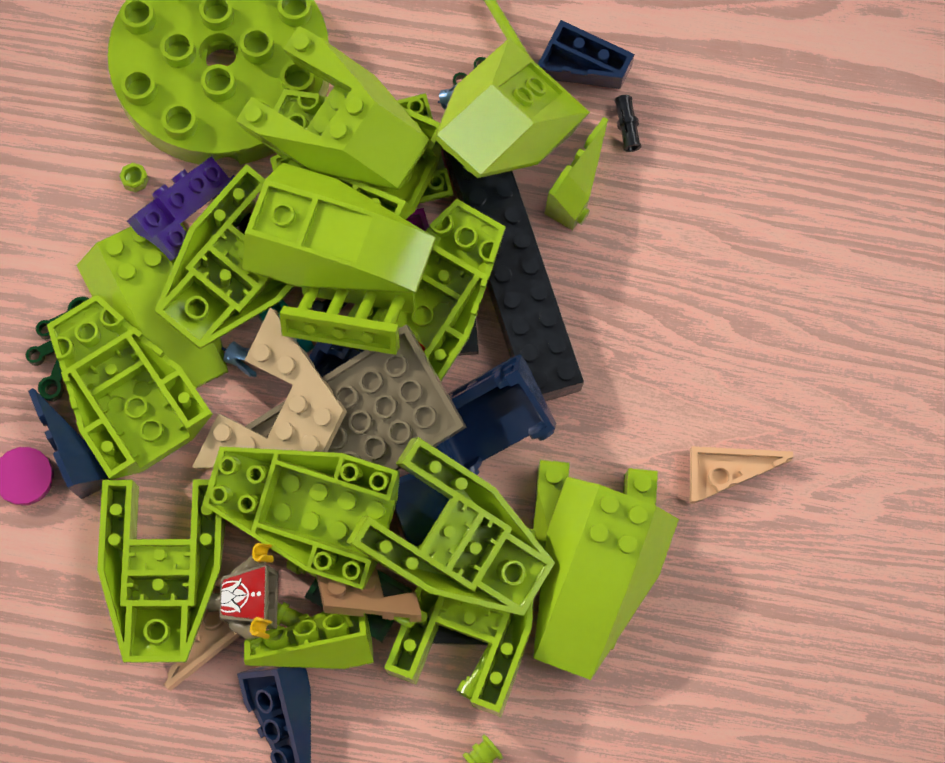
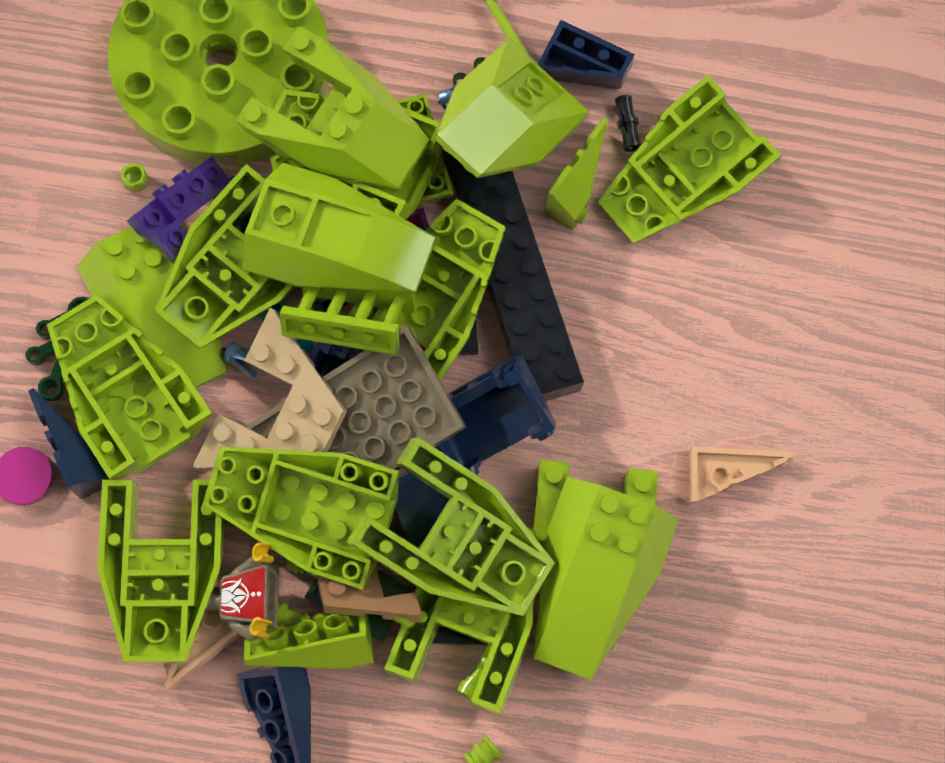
(686, 164): none -> lime wedge

